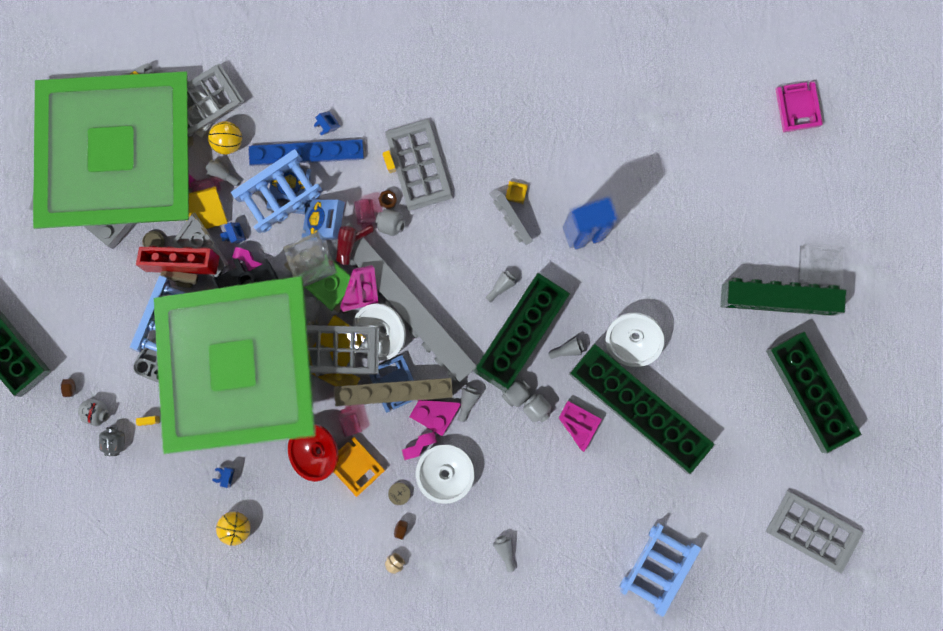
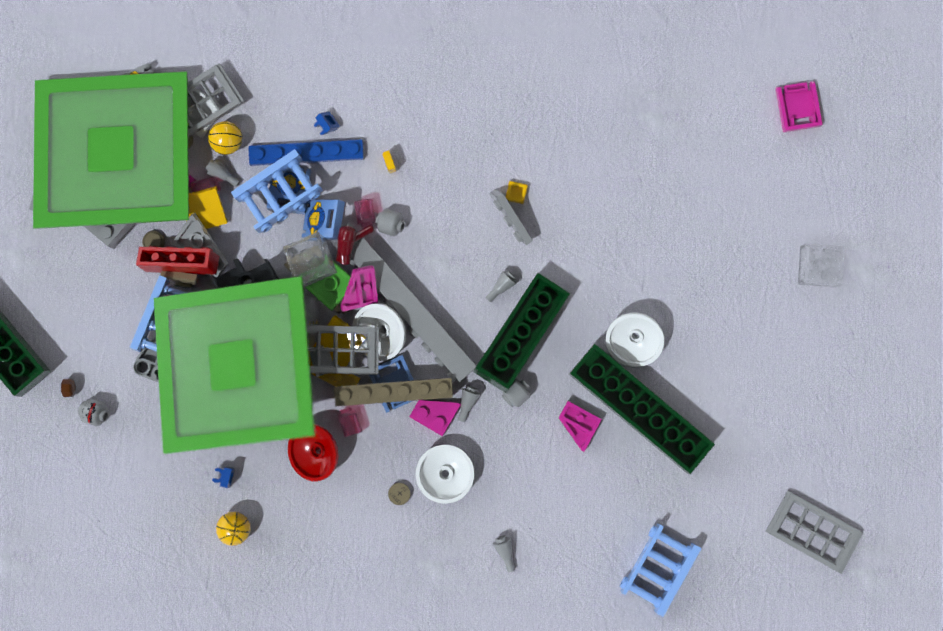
(111, 441): dark grey head -> none
(147, 420): yellow tile -> none
(233, 233): blue tile -> none
(247, 257): dark pink piece -> none
(353, 464): light orange container -> none
(387, 199): reddish brown tile -> none
(394, 563): tan plate -> none
(400, 529): reddish brown tile -> none
(415, 451): dark pink piece -> none
(427, 199): light grey piece -> none
(537, 408): light grey head -> none
(571, 348): light grey cone -> none
(589, 223): blue brick -> none
(783, 298): dark green brick -> none
(813, 392): dark green brick -> none

